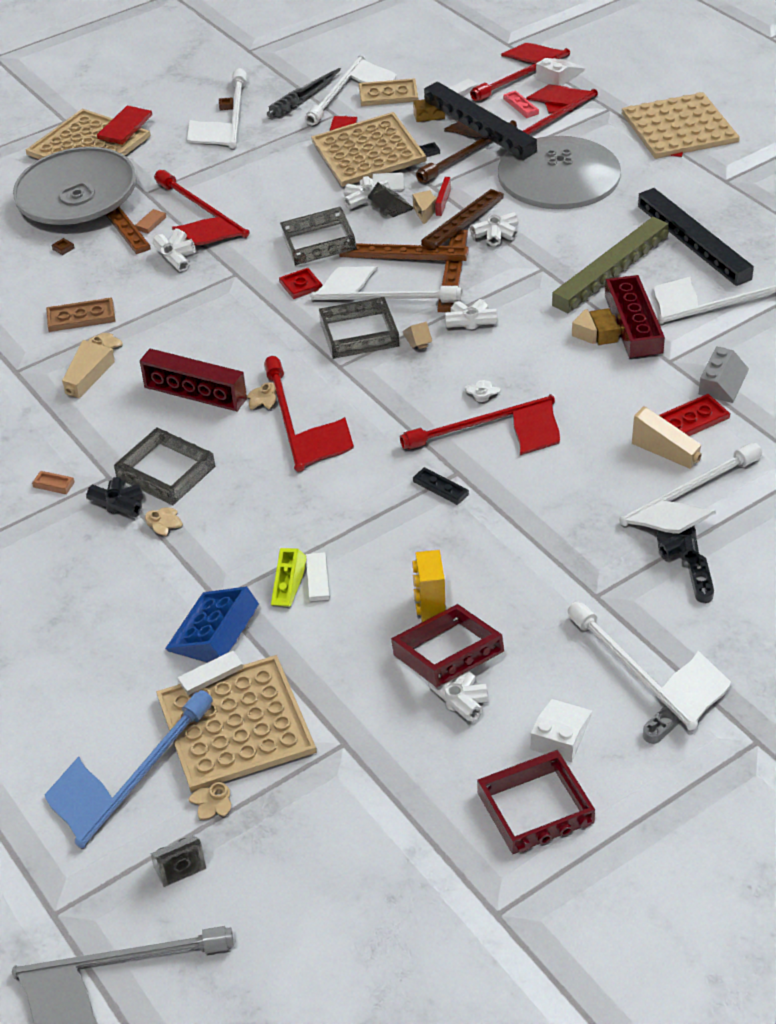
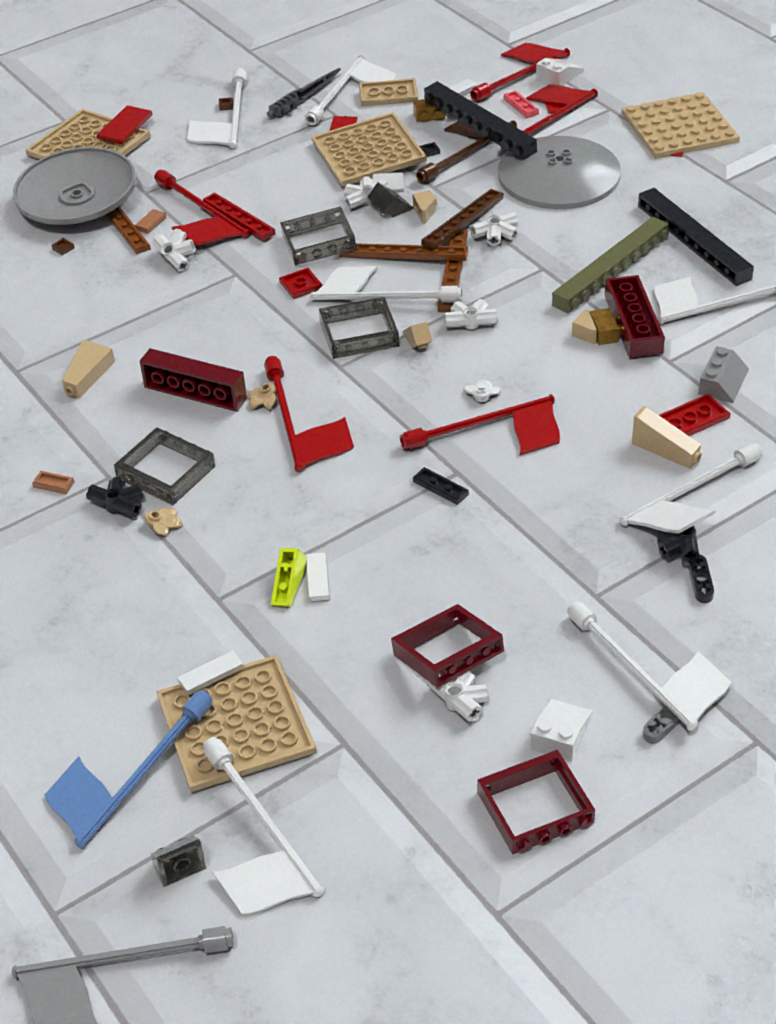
(80, 314): medium nougat tile -> none
(106, 340): tan plate -> none
(210, 802): tan plate -> none
(214, 624): blue slope -> none
(240, 216): none -> red plate
(267, 878): none -> white flag
(429, 584): yellow brick -> none
(443, 196): red tile -> none

